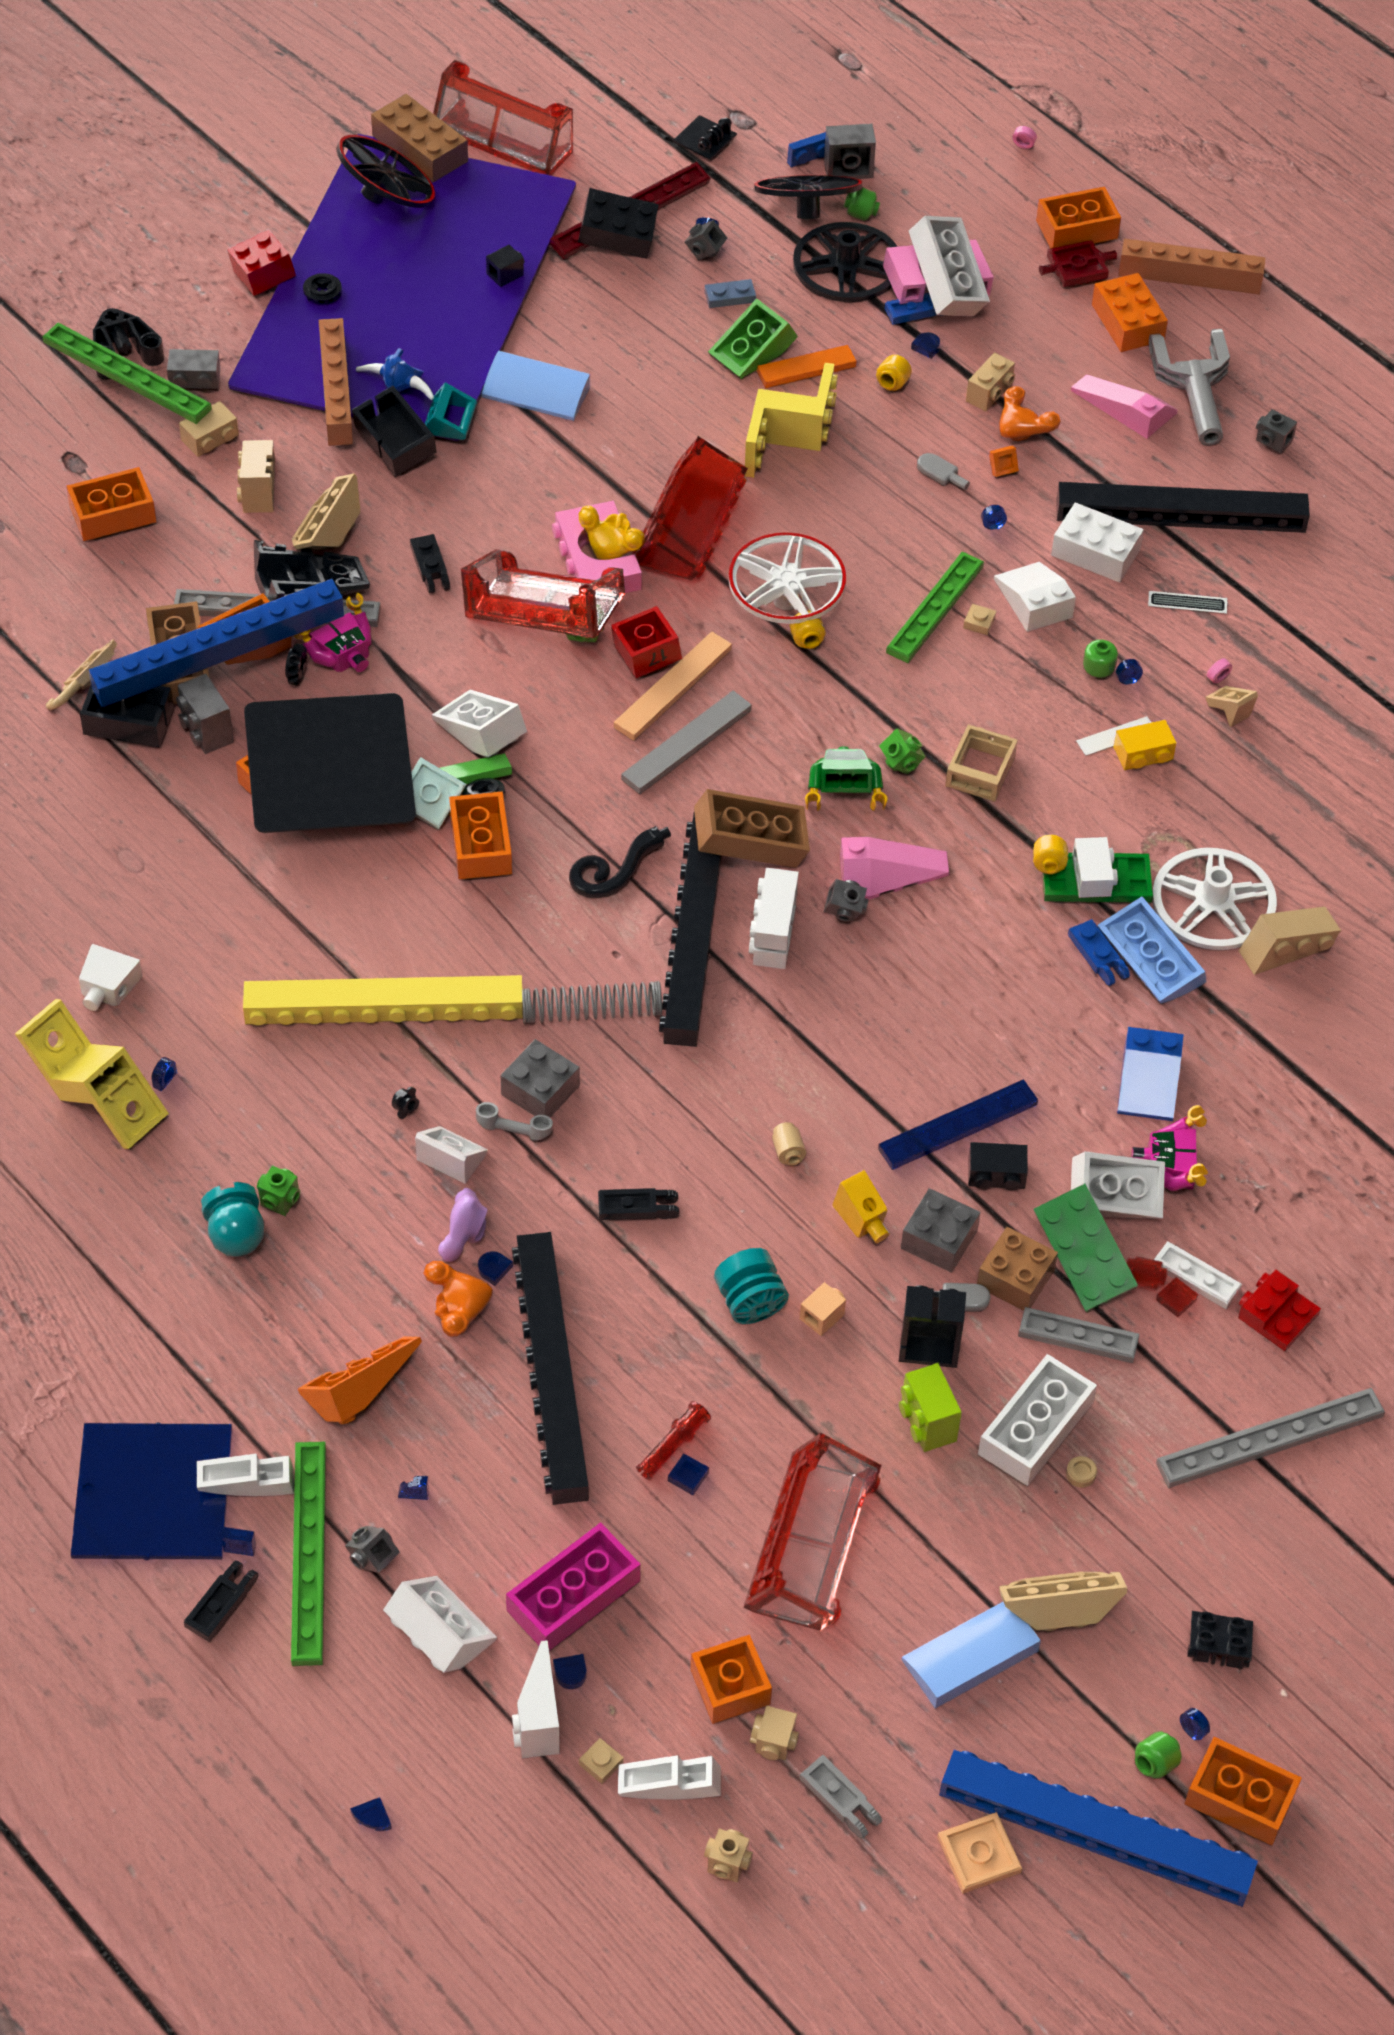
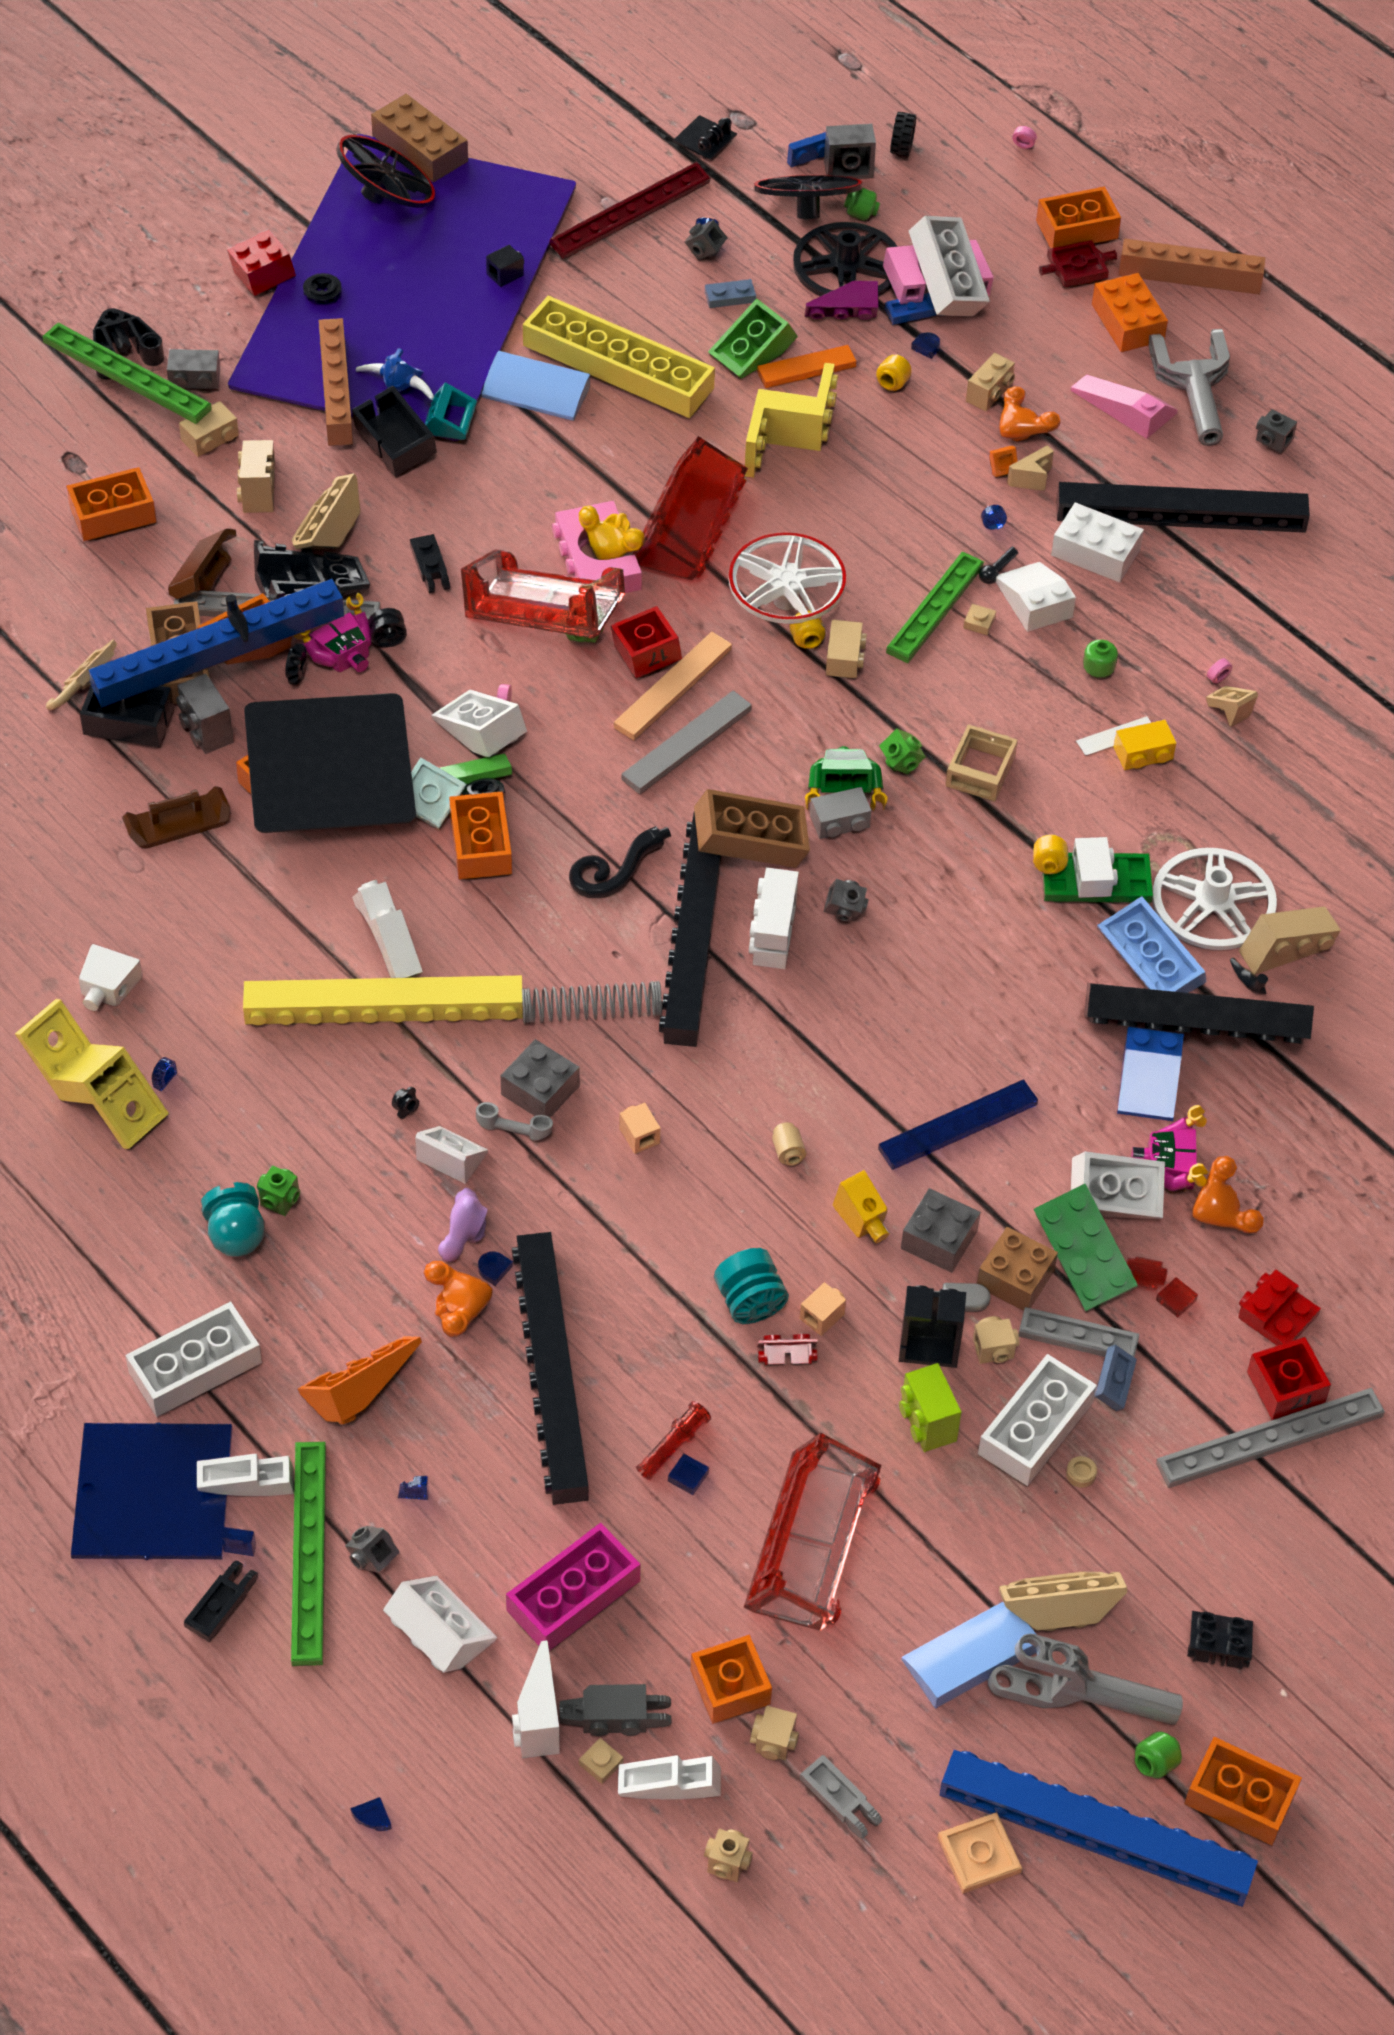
(178, 818): none -> reddish brown piece
(191, 576): none -> reddish brown piece
(193, 1359): none -> white brick
(236, 617): none -> black bar
(387, 627): none -> black wheel
(388, 929): none -> white arch
(503, 123): windscreen -> none
(504, 692): none -> bright pink tile
(570, 1671): clear blue tile -> none
(615, 1710): none -> dark grey hinge
(618, 223): black brick -> none
(618, 356): none -> light yellow brick
(637, 1204): black hinge -> none
(639, 1128): none -> light nougat brick
(798, 1347): none -> hinge
(840, 813): none -> light grey brick
(844, 649): none -> tan brick
(850, 300): none -> magenta slope
(889, 864): bright pink wedge -> none
(903, 133): none -> black tyre
(940, 470): light grey piece -> none
(990, 572): none -> black bar
(995, 1340): none -> tan brick
(997, 1165): black brick -> none
(1031, 470): none -> tan slope
(1076, 1682): none -> light grey piece
(1098, 951): blue hinge -> none
(1115, 1377): none -> sand blue plate
(1129, 671): clear blue tile -> none
(1187, 602): sticker -> none
(1194, 1723): clear blue tile -> none
(1199, 1275): white tile -> none
(1201, 1011): none -> black brick
(1219, 1204): none -> orange head
(1253, 982): none -> black bar
(1288, 1378): none -> red brick

